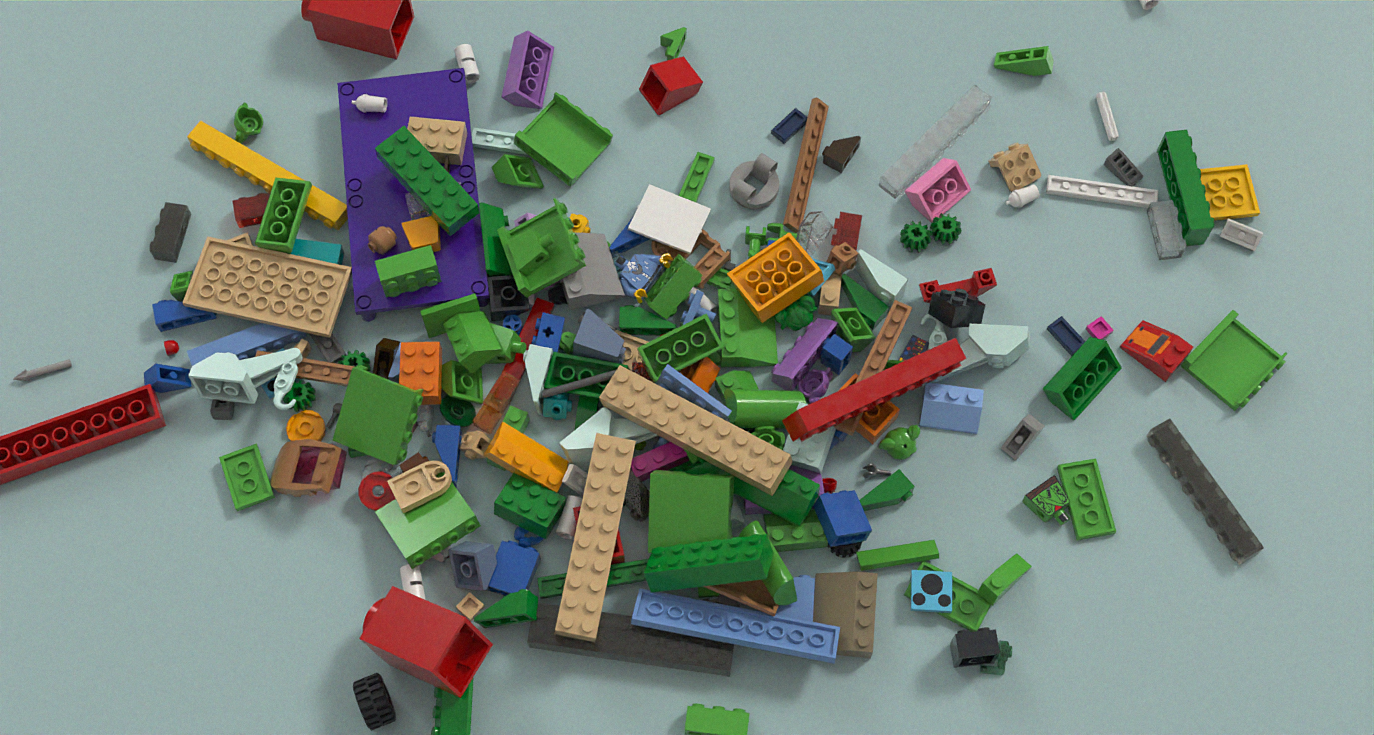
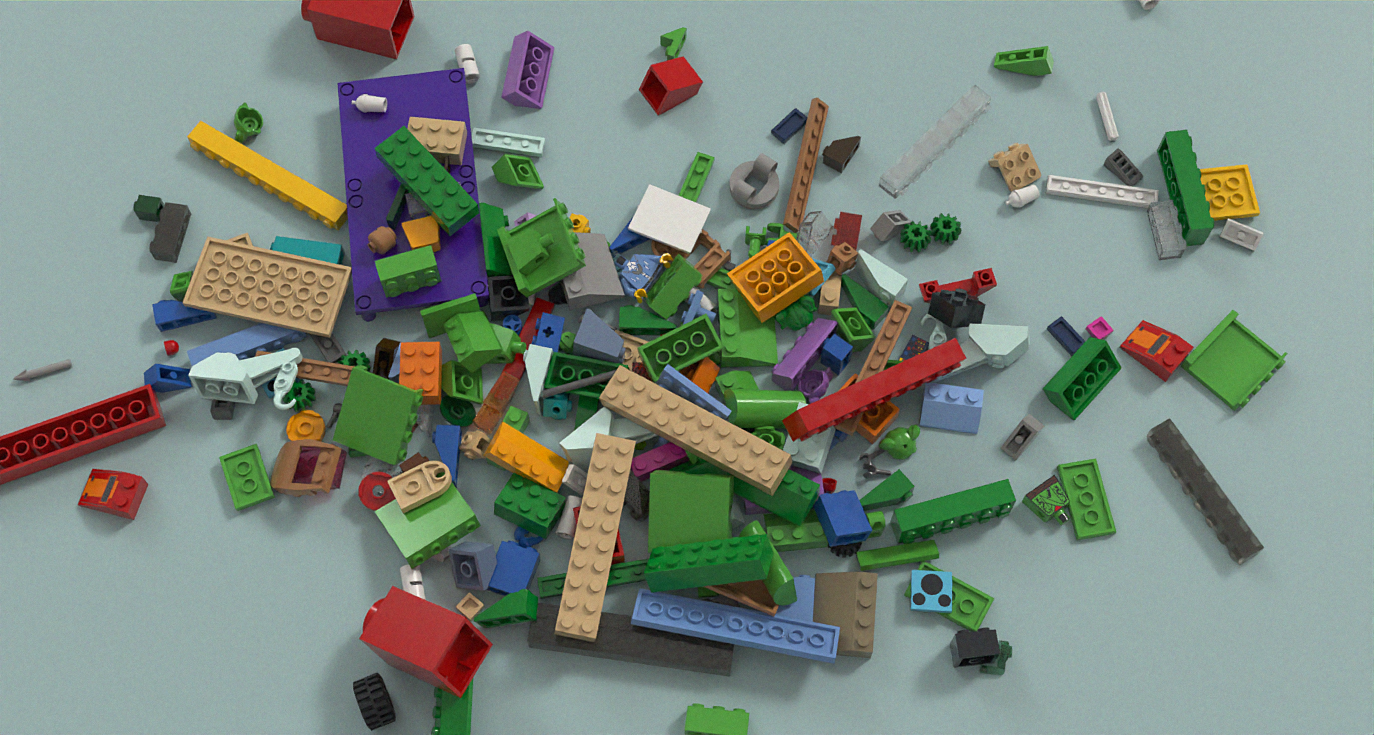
(114, 493): none -> red slope
(148, 208): none -> dark green brick
(250, 210): clear red brick -> none
(283, 215): bright green brick -> none
(304, 348): tan plate -> none
(397, 207): none -> dark green tile
(564, 139): bright green panel -> none
(871, 456): none -> dark grey hand
(877, 523): none -> bright green leg
(889, 225): none -> light grey slope
(938, 189): bright pink slope -> none
(953, 511): none -> green brick
(1003, 578): bright green slope -> none

